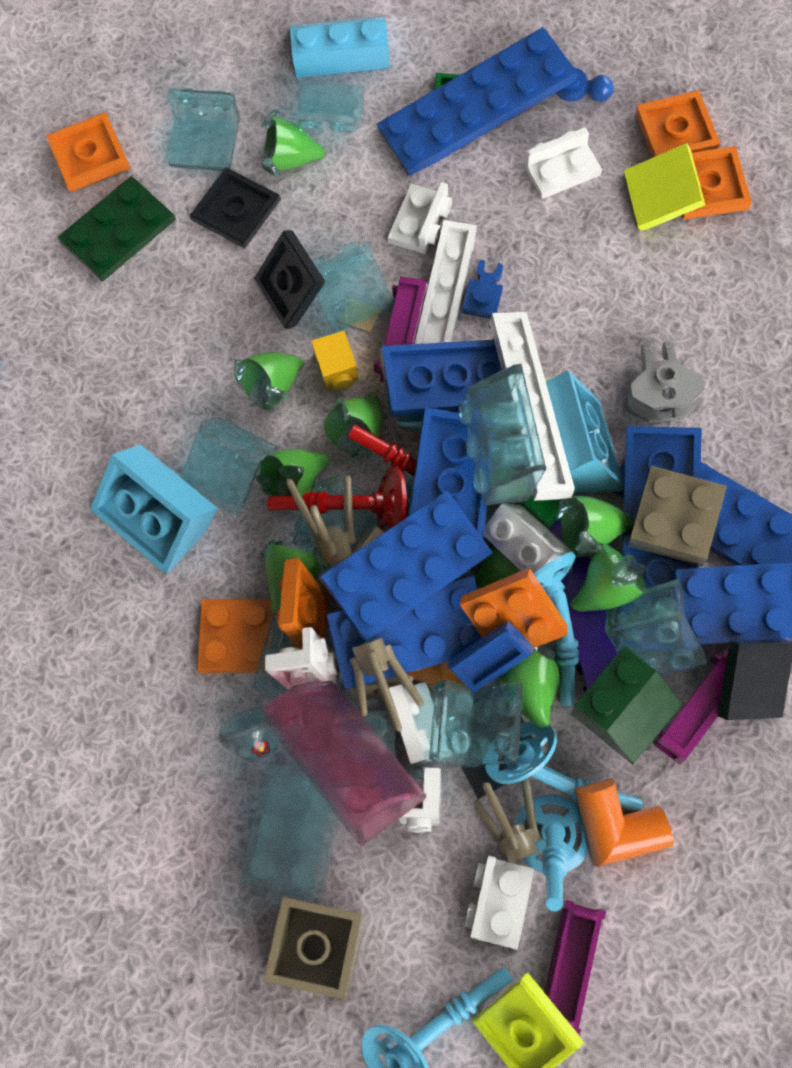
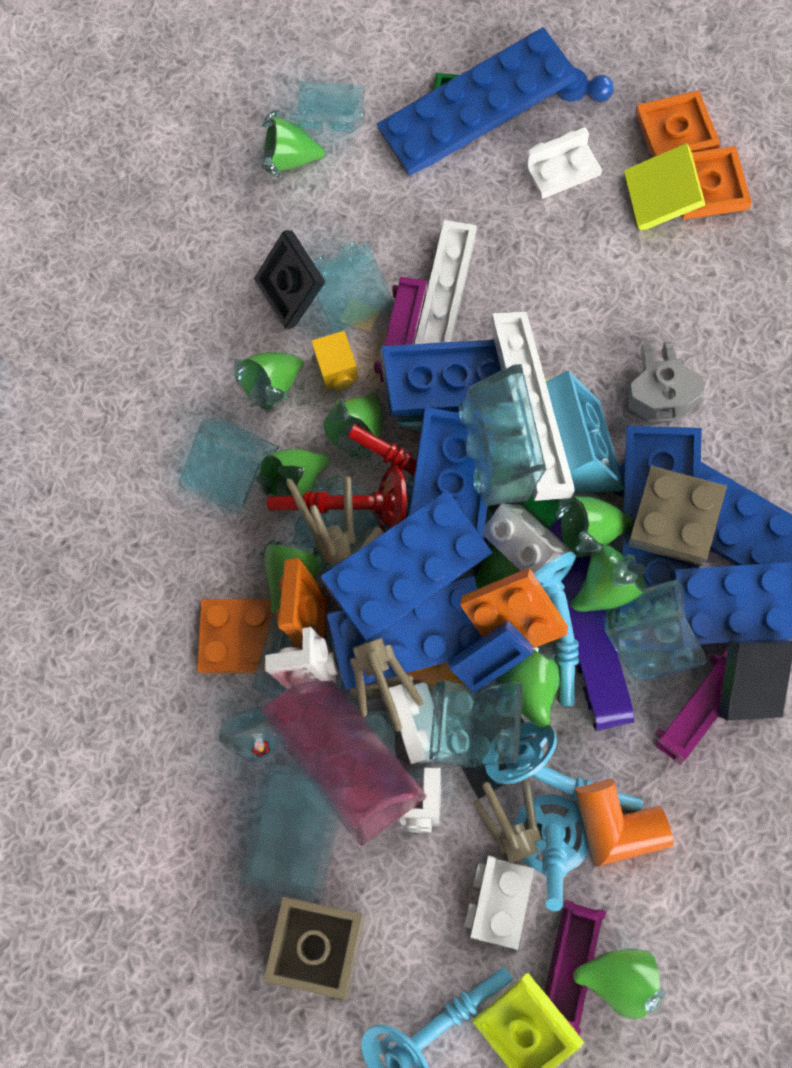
(88, 152): orange plate -> none
(116, 228): dark green plate -> none
(151, 507): medium azure slope -> none
(202, 129): clear light blue bracket -> none
(235, 207): black tile -> none
(340, 46): medium azure slope -> none
(419, 218): white bracket -> none
(483, 295): blue plate -> none
(625, 981): none -> bright green hat
(627, 705): dark green slope -> none

